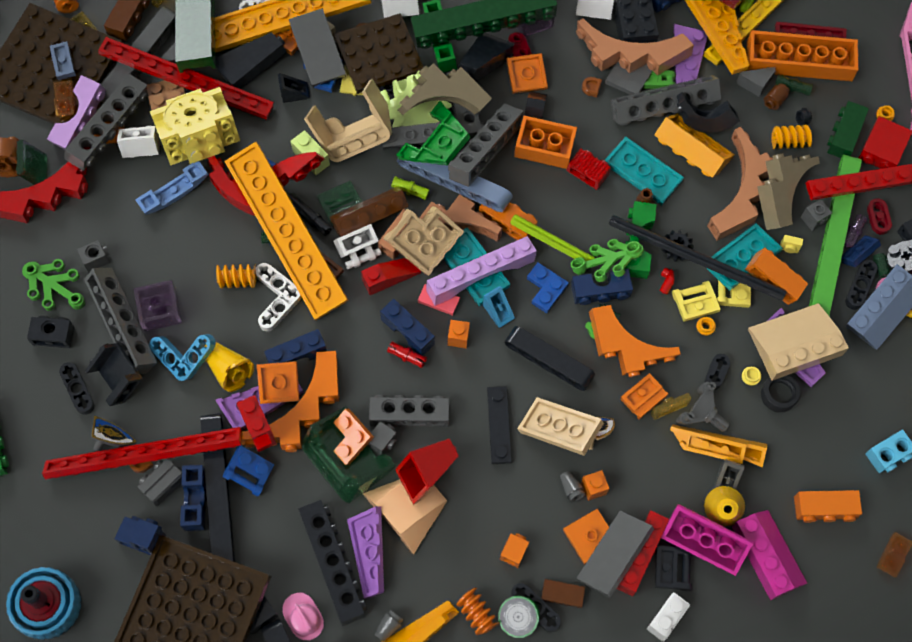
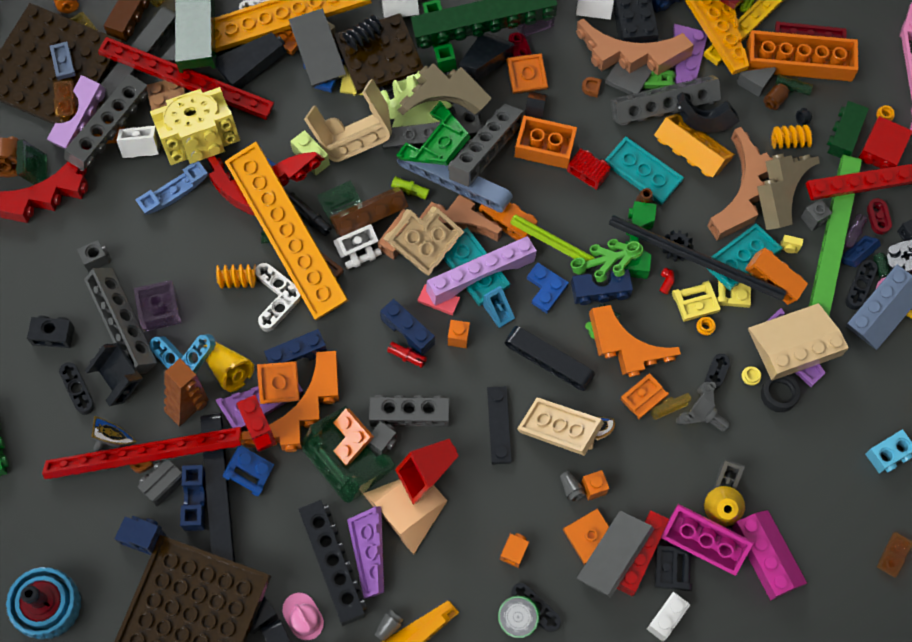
(51, 282): bright green plant -> none
(183, 392): none -> dark orange wedge
(292, 88): black slope -> none
(362, 32): none -> black piece
(388, 274): red slope -> none
(476, 612): orange piece -> none
(563, 593): reddish brown tile -> none
(720, 445): light orange wedge -> none
(827, 506): orange brick -> none

